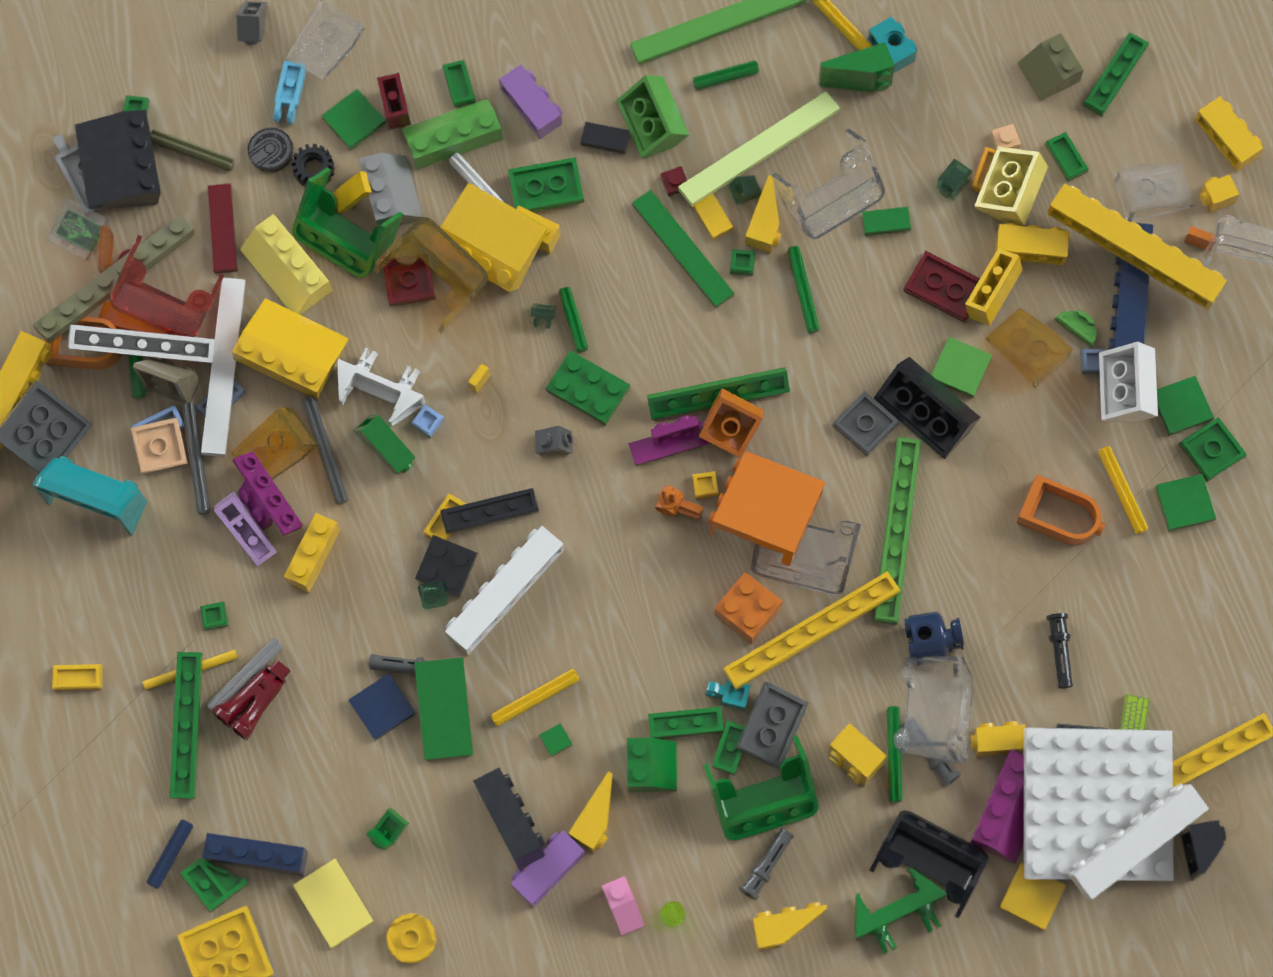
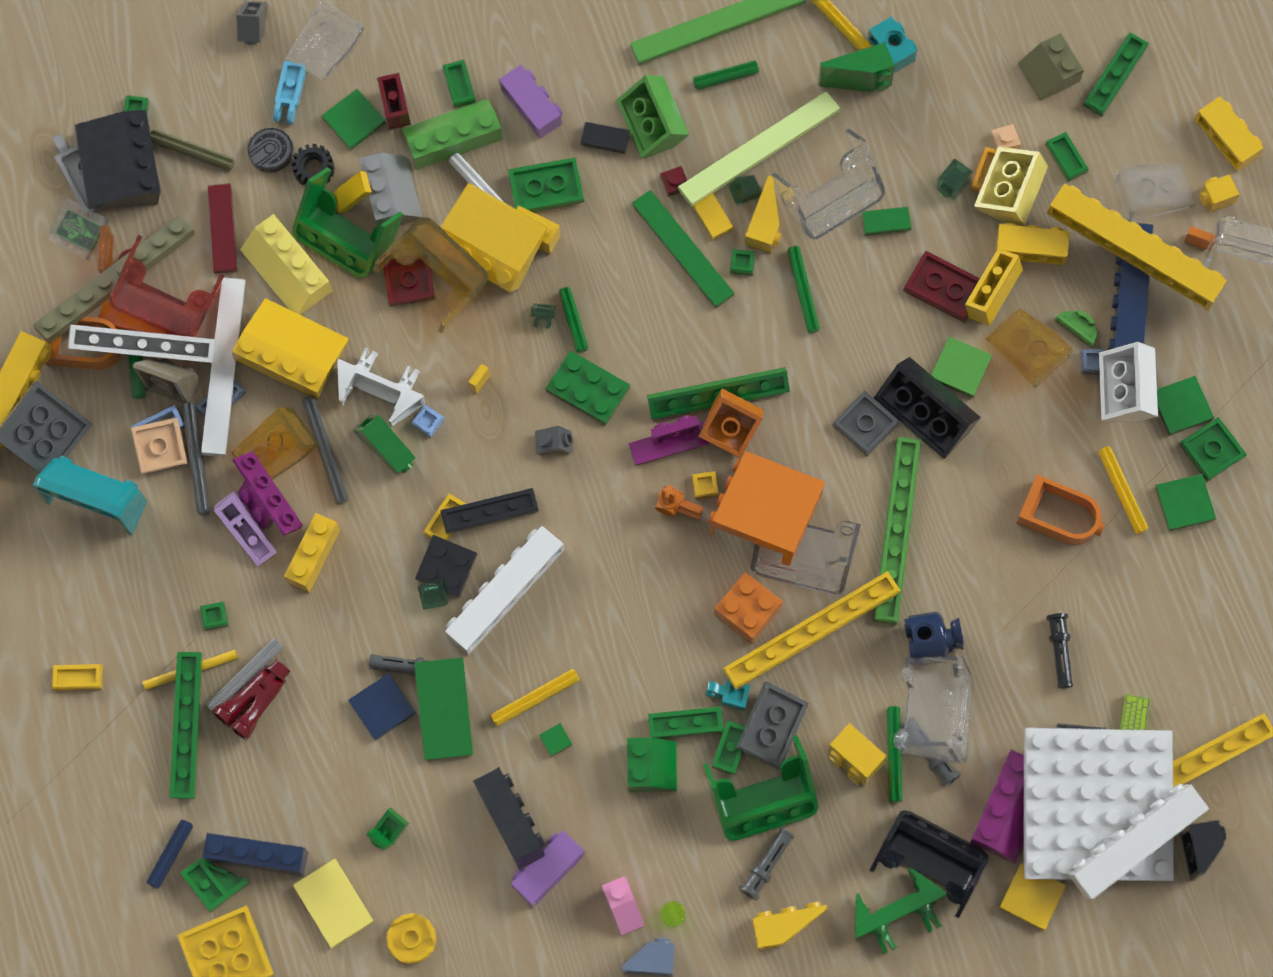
(592, 823): yellow slope -> none
(653, 959): none -> sand blue slope
(998, 740): yellow brick -> none

